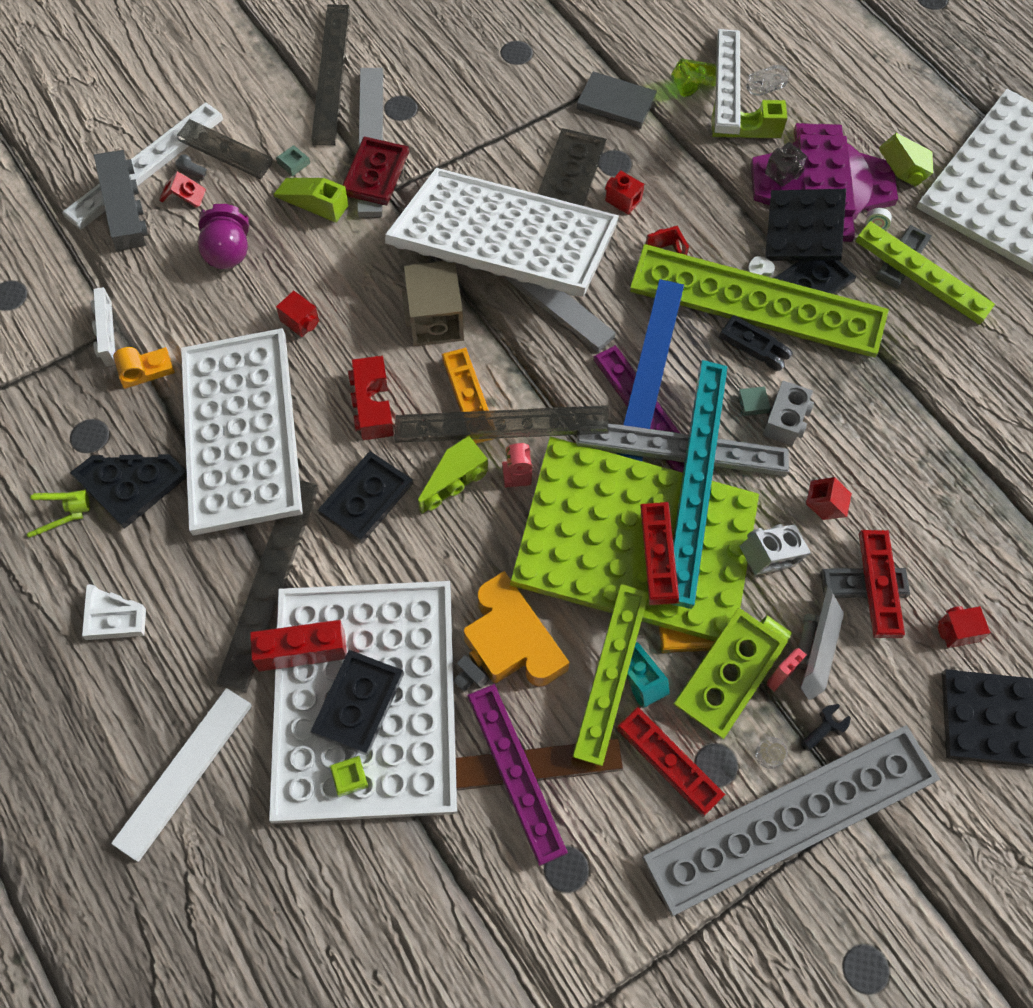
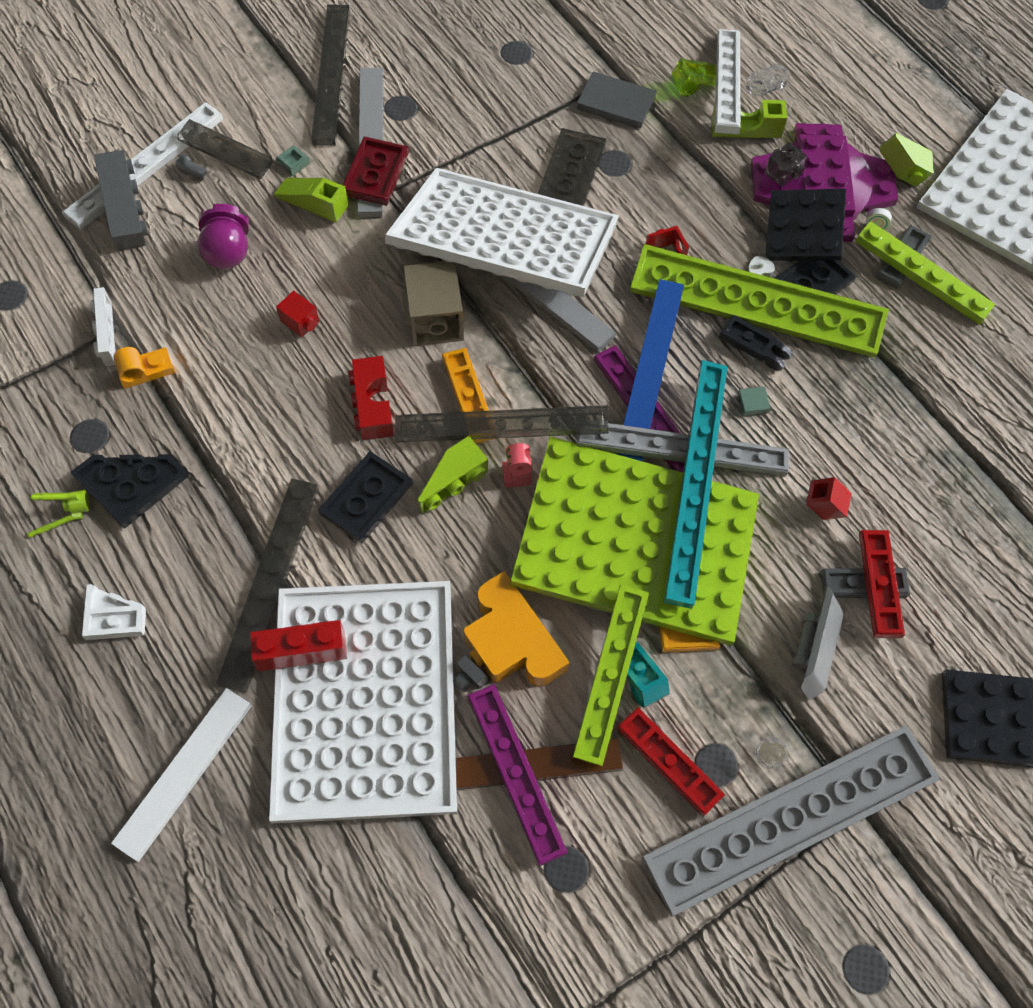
(183, 188): bracket -> none
(239, 432): white plate -> none
(349, 776): lime tile -> none
(357, 702): black plate -> none
(624, 192): red brick -> none
(659, 554): red plate -> none
(768, 642): lime hinge -> none
(774, 548): light grey brick -> none
(785, 412): light grey brick -> none
(785, 669): coral tile -> none
(828, 725): black bar -> none
(963, 626): red brick -> none

